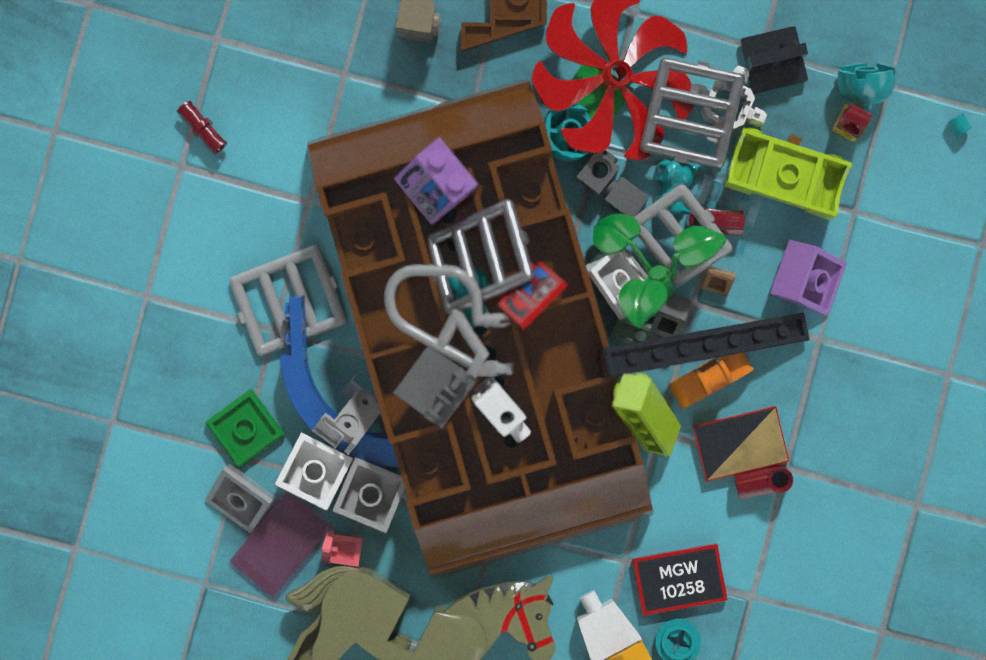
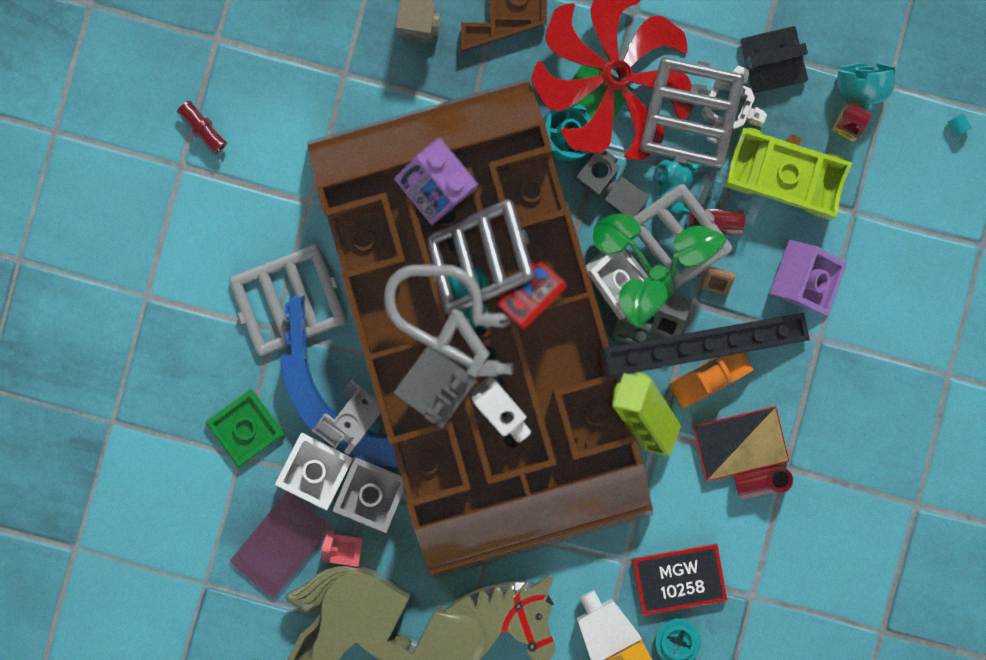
(240, 498): light grey slope -> none

